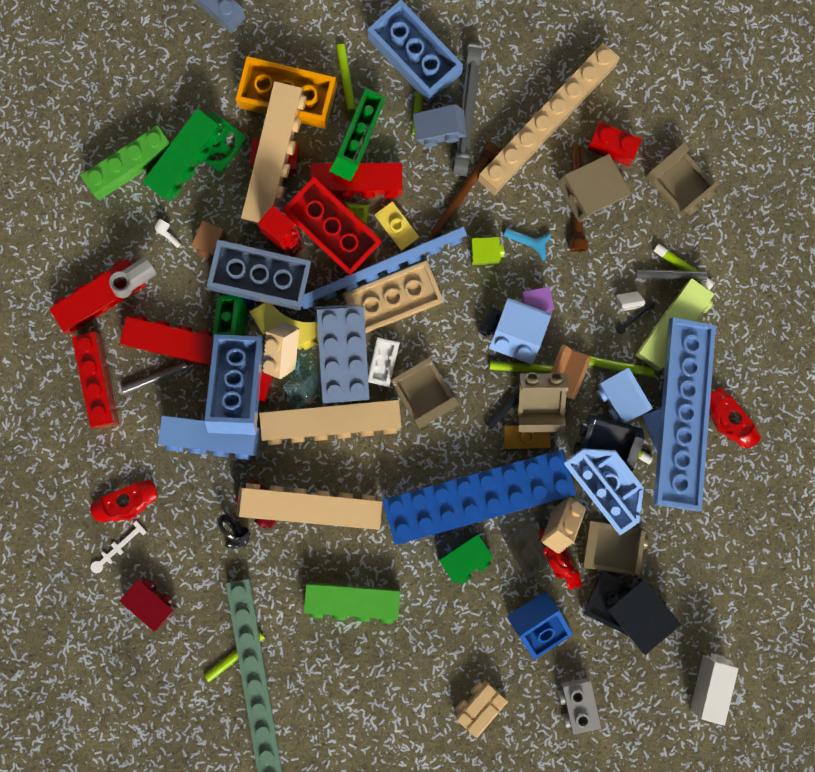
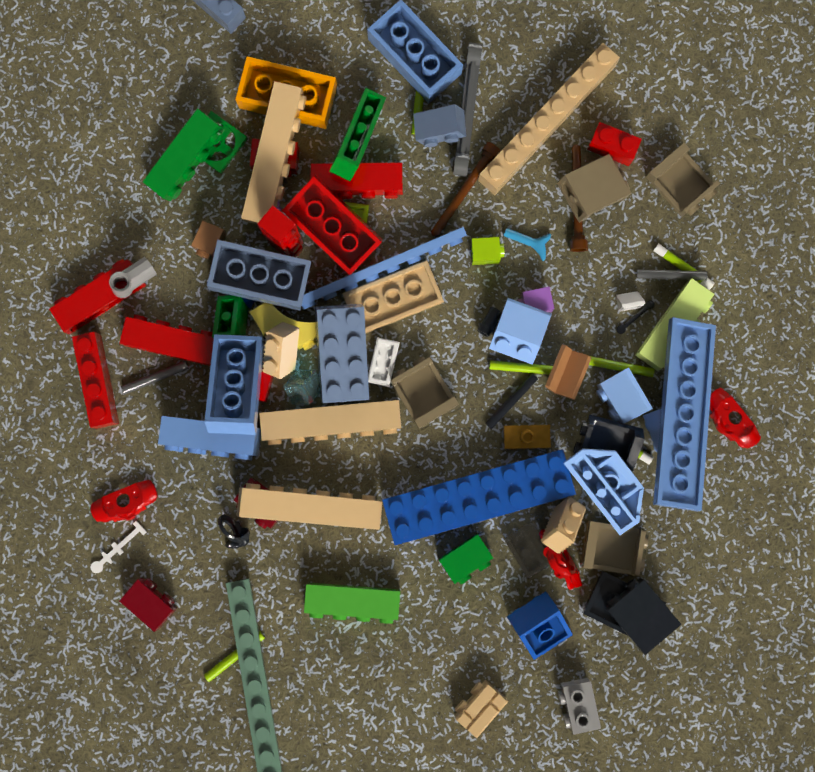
(126, 163): bright green brick -> none
(161, 227): white hand -> none
(345, 75): lime bar -> none
(397, 226): light yellow plate -> none
(542, 402): dark tan panel -> none
(714, 689): white brick -> none

